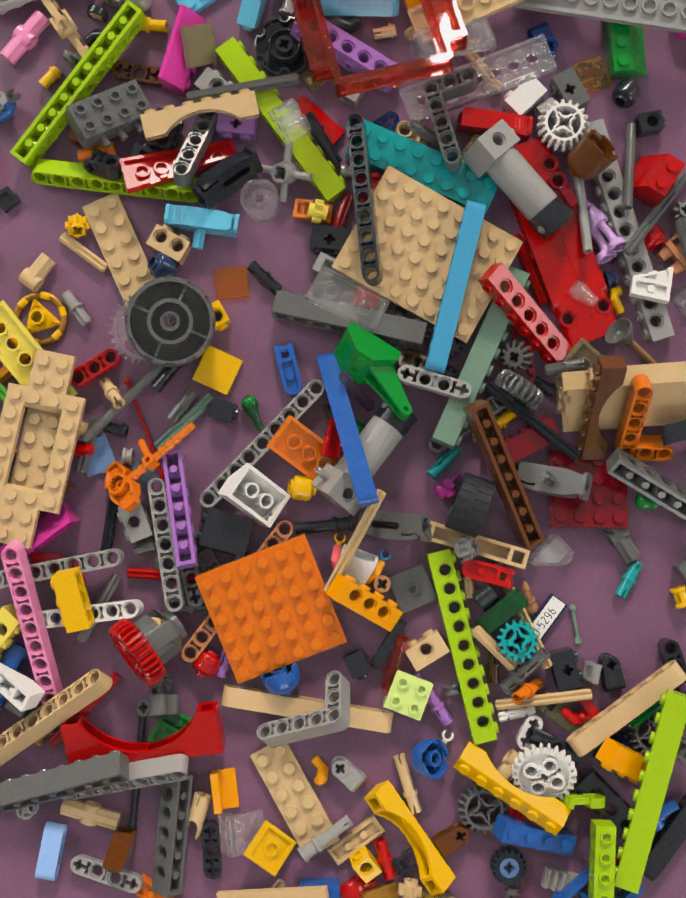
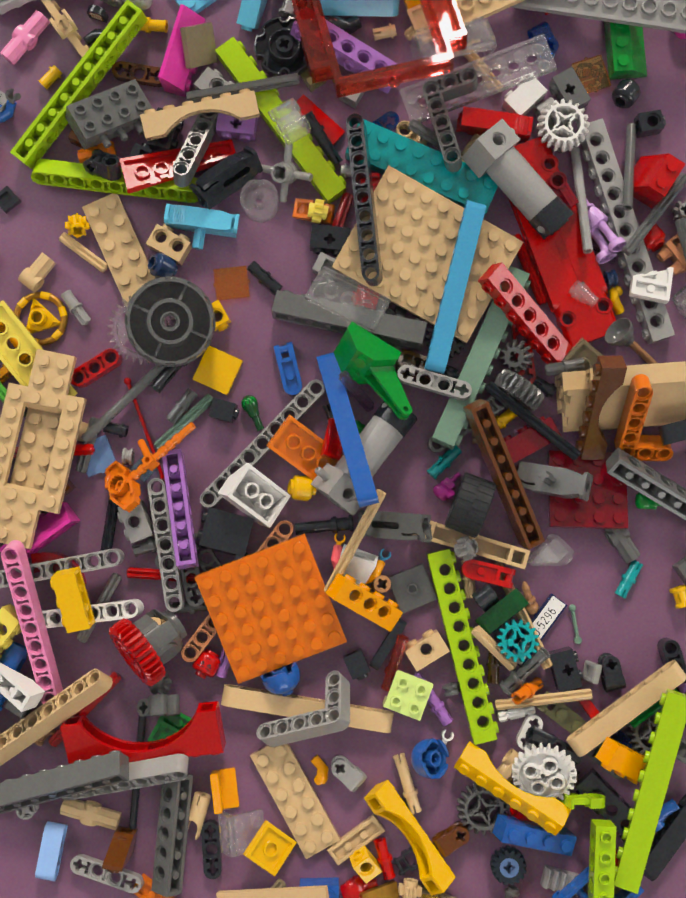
(71, 58): dark grey axle -> none
(112, 392): tan pin -> none
(317, 843): light grey pin -> none
(575, 718): red arm -> none
(591, 156): reddish brown cylinder -> none

